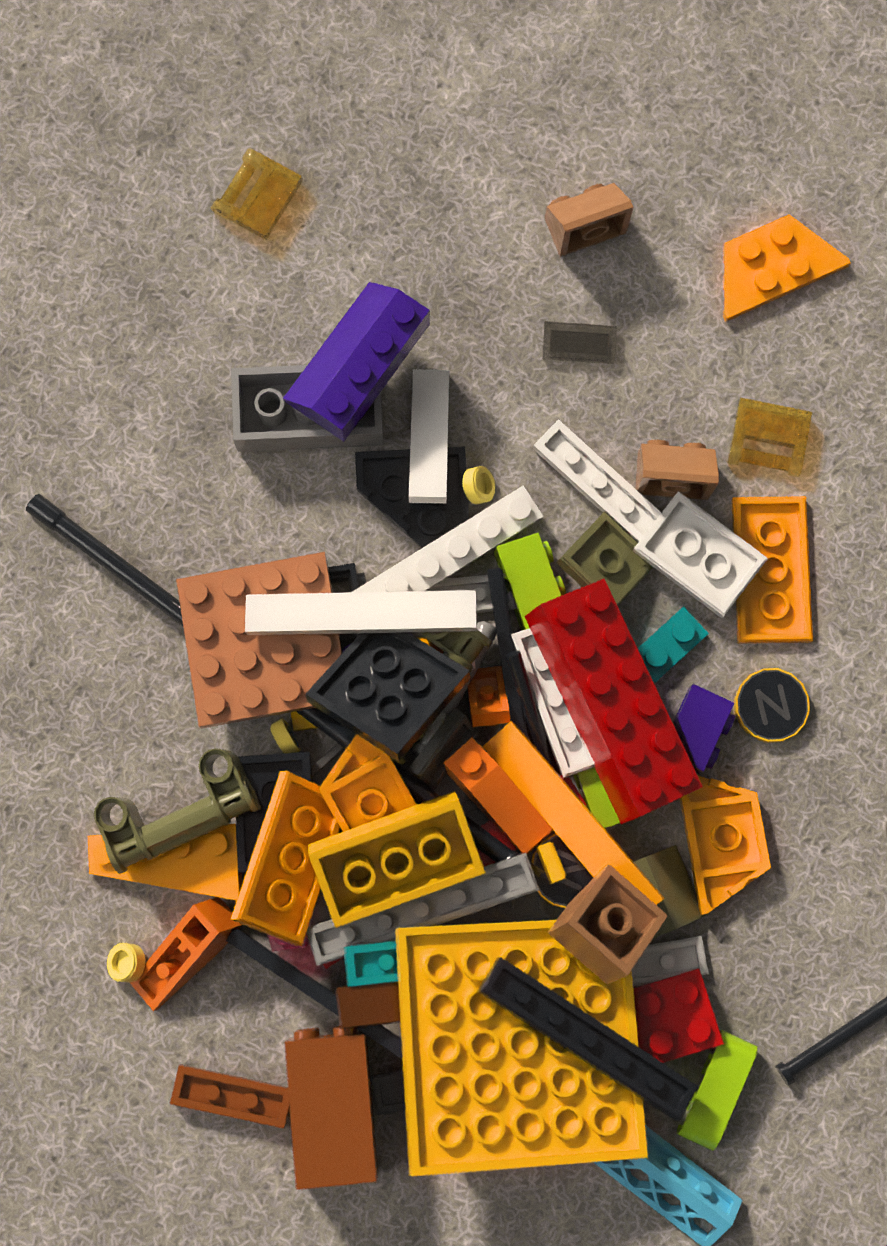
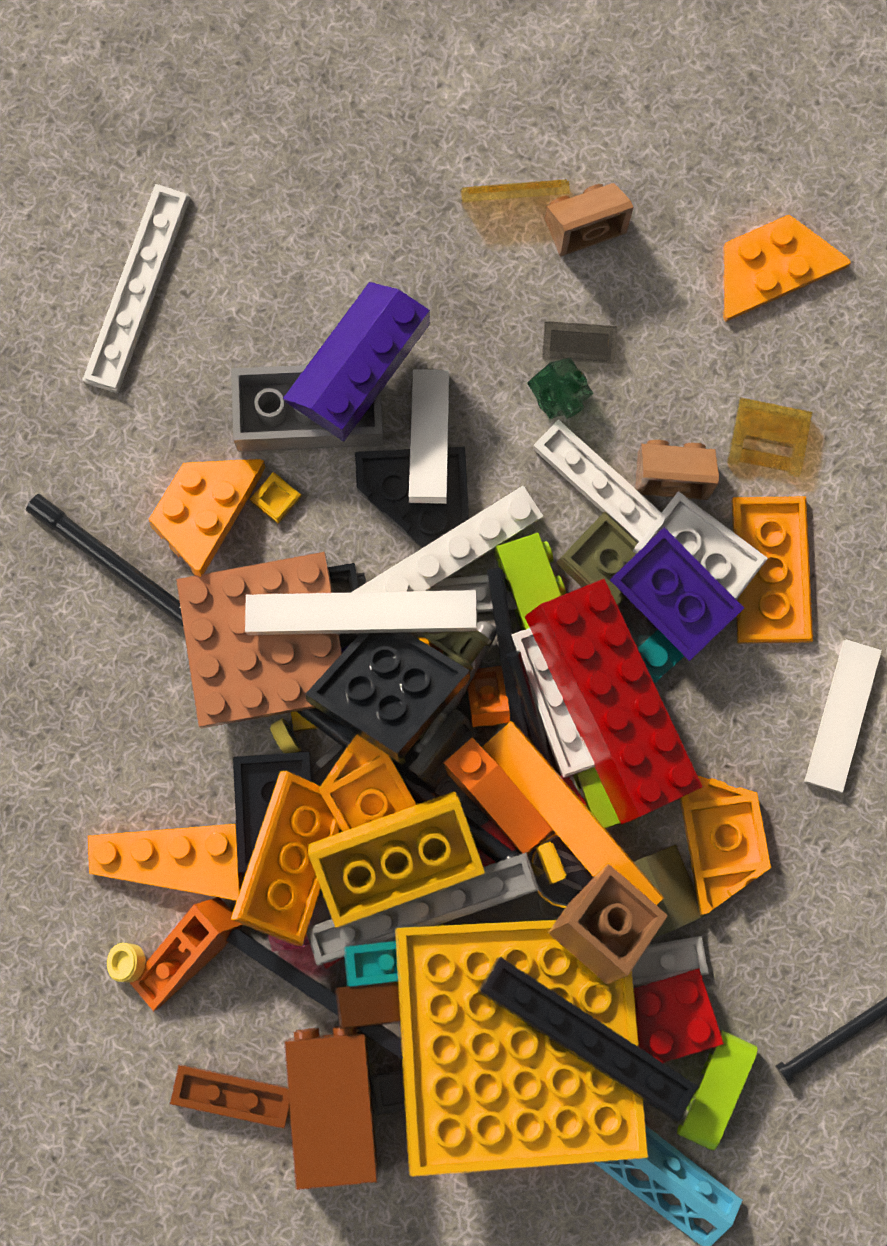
(136, 288): none -> white tile
(182, 824): olive piece -> none
(203, 507): none -> light orange wing
(267, 198): clear yellow plate -> none
(275, 498): none -> yellow tile
(478, 485): light yellow tile -> none
(514, 190): none -> clear yellow tile
(560, 389): none -> clear green brick
(677, 593): none -> dark purple plate
(700, 723): dark purple slope -> none
(771, 705): black tile -> none
(843, 716): none -> white tile

